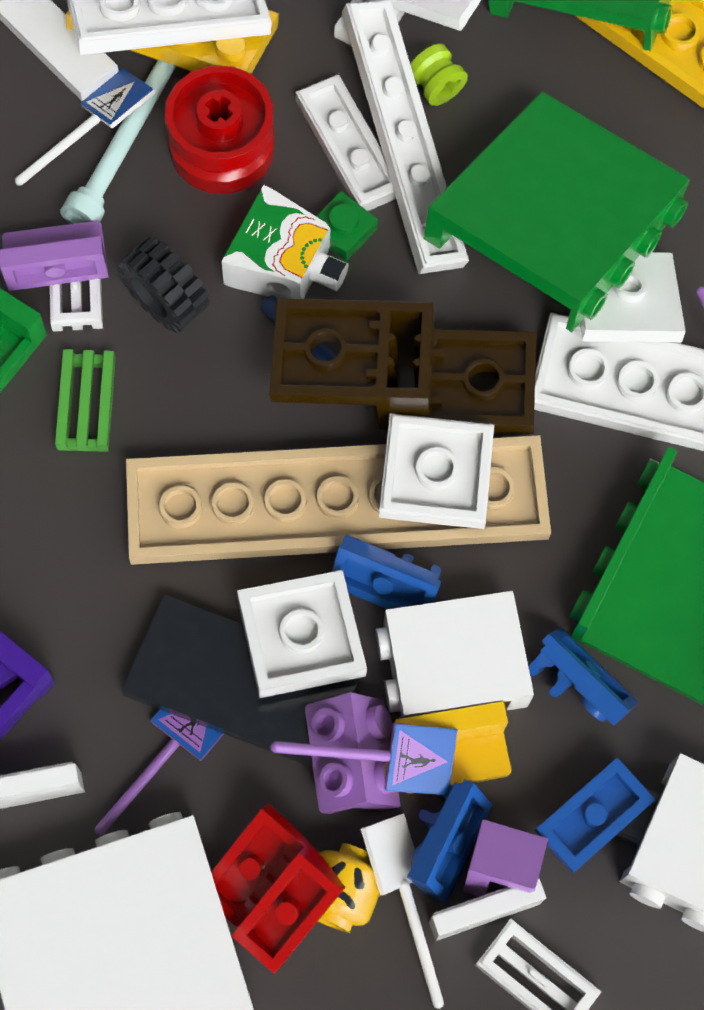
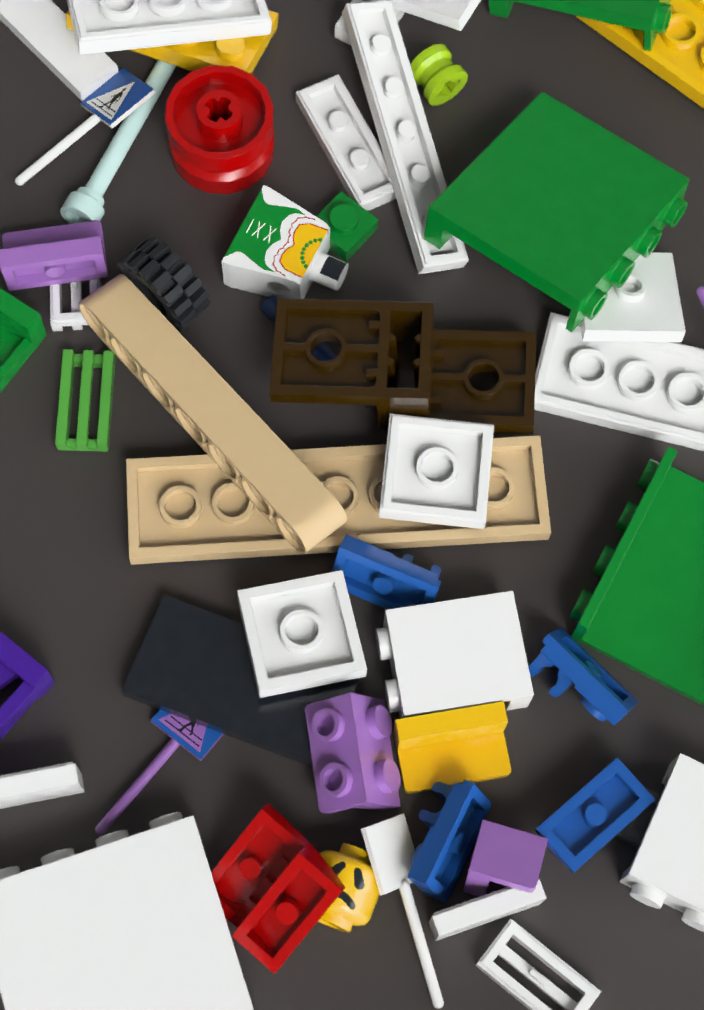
(213, 414): none -> tan beam
(417, 759): piece -> none

